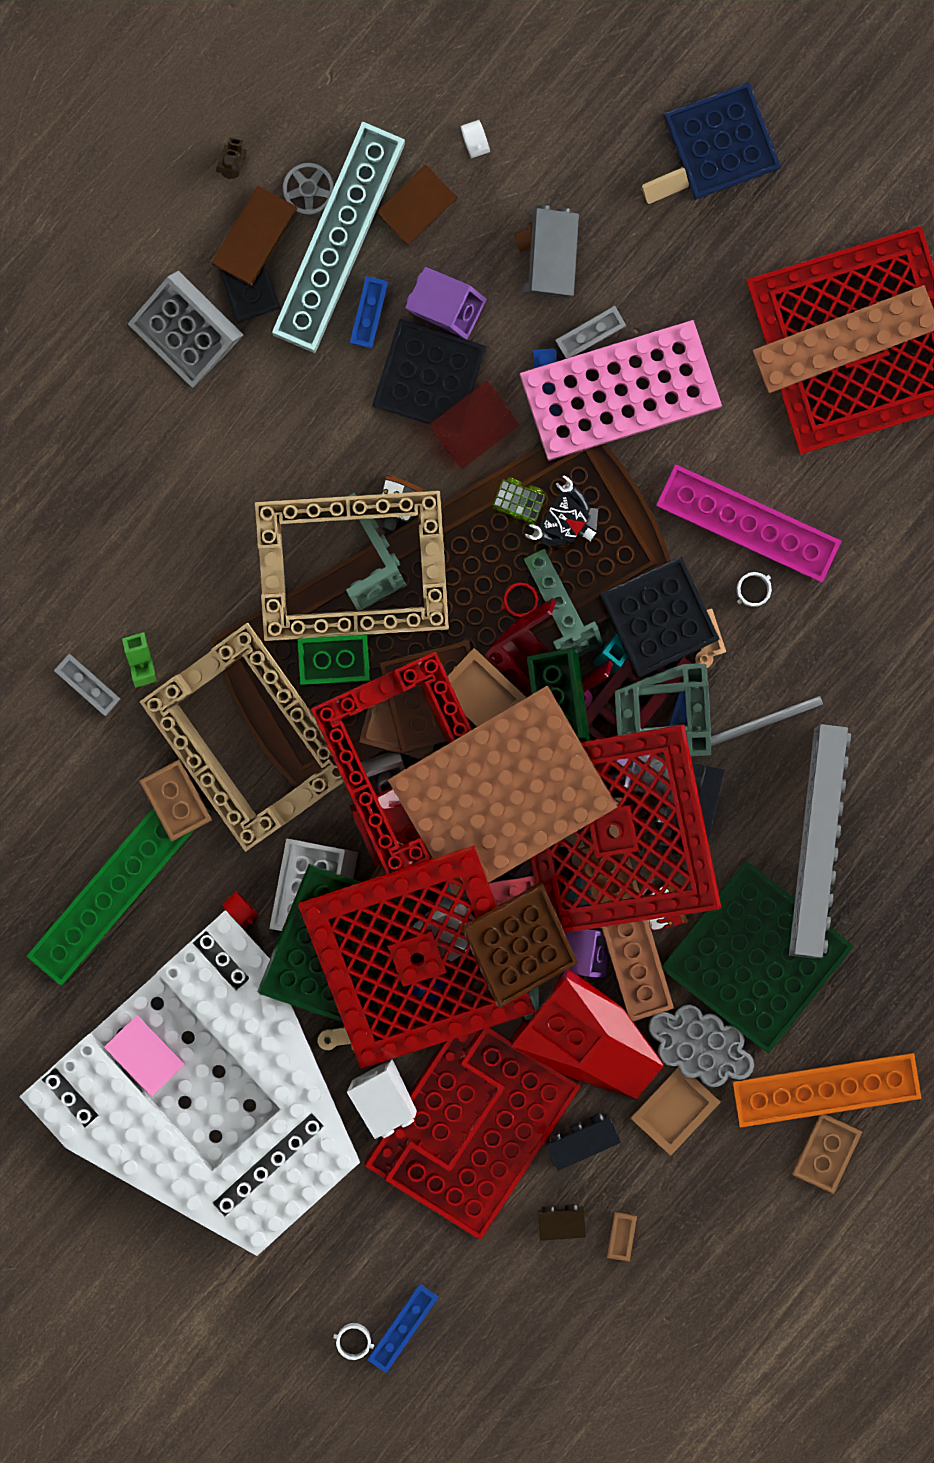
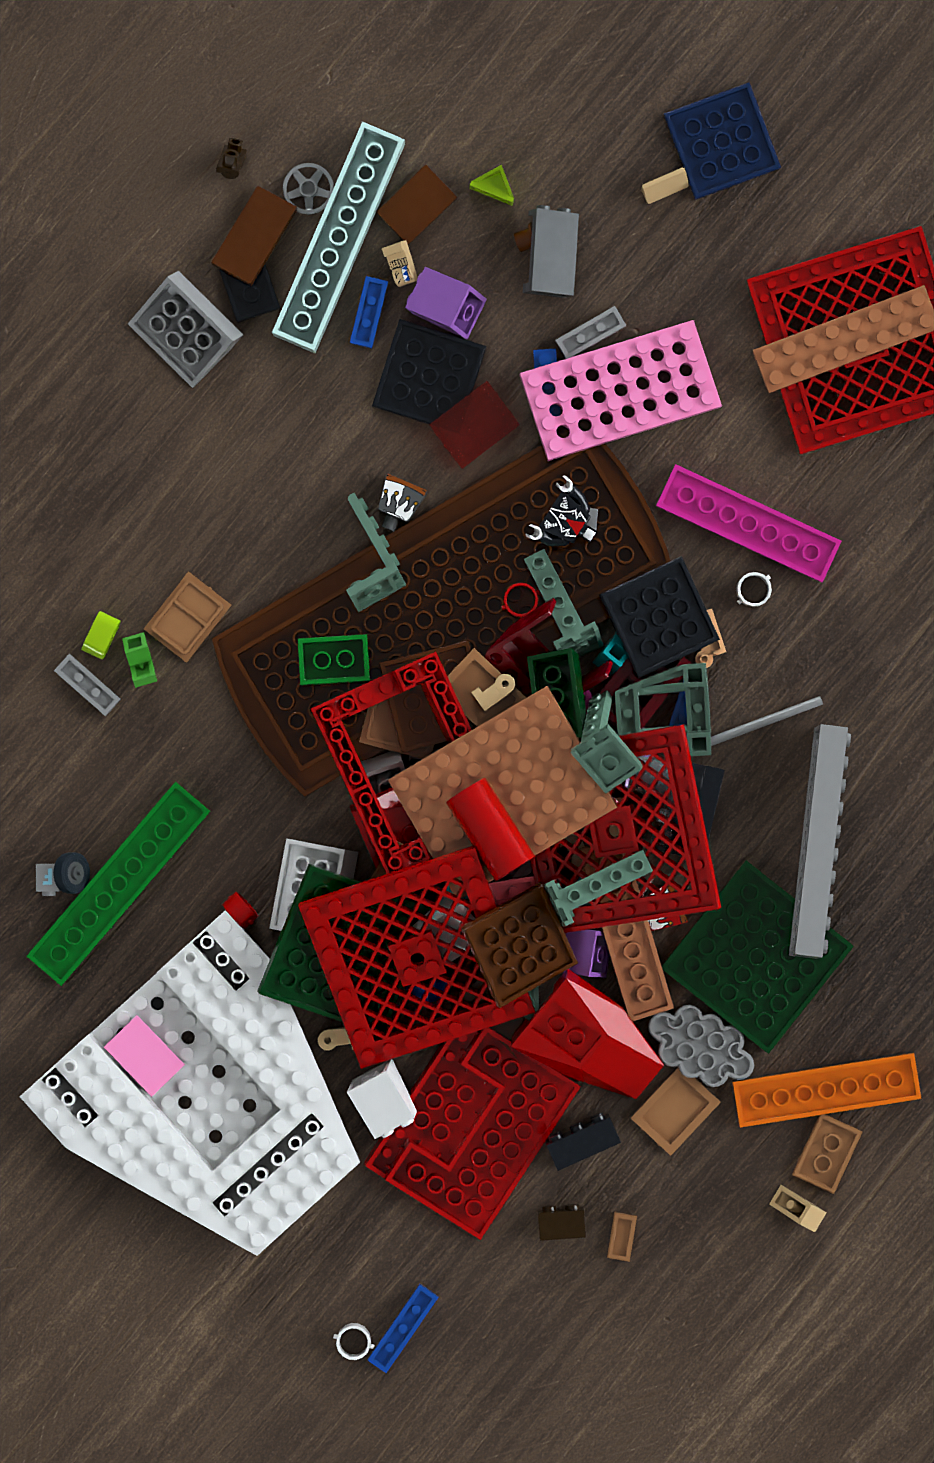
(45, 880): none -> light grey brick
(71, 873): none -> black wheel
(101, 635): none -> lime beam
(175, 800): medium nougat tile -> none
(187, 617): none -> medium nougat piece
(203, 765): tan slope -> none
(280, 626): tan slope -> none
(400, 263): none -> tan leg
(475, 139): white piece -> none
(490, 829): none -> red brick
(494, 185): none -> lime slope
(502, 687): none -> tan leg
(518, 500): brick -> none
(595, 885): none -> sand green bracket
(602, 750): none -> sand green bracket
(797, 1208): none -> tan slope

